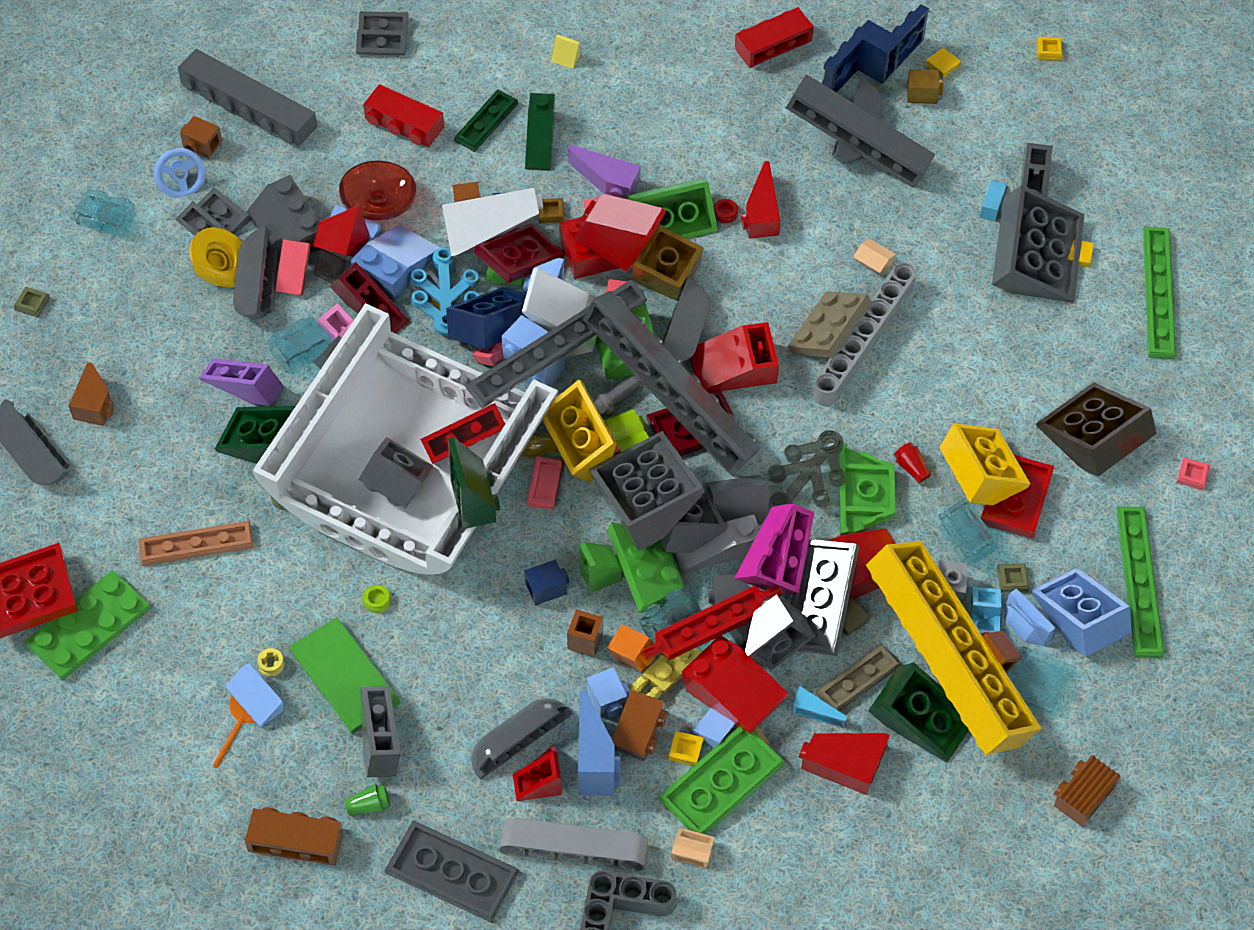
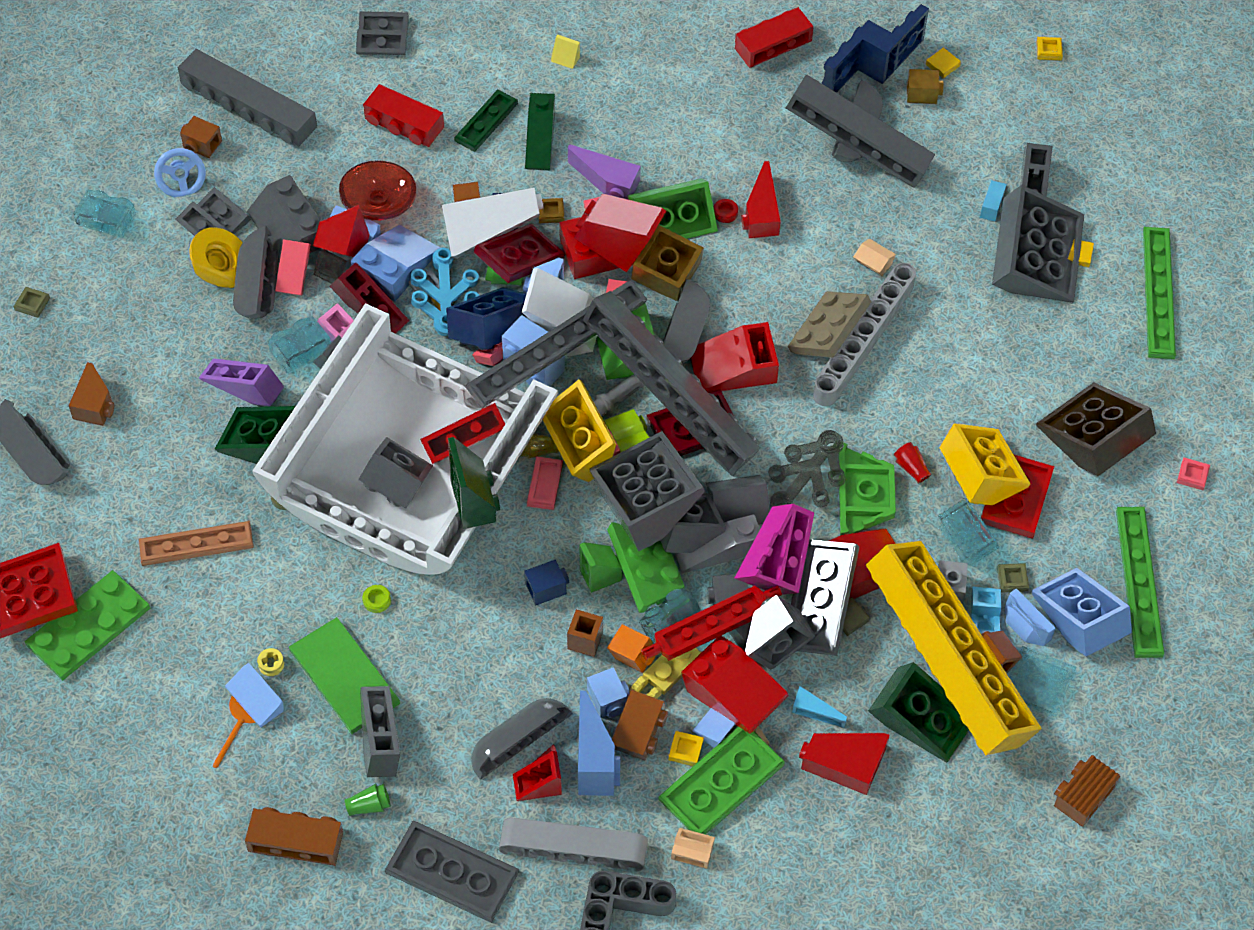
(858, 678): dark tan tile -> none

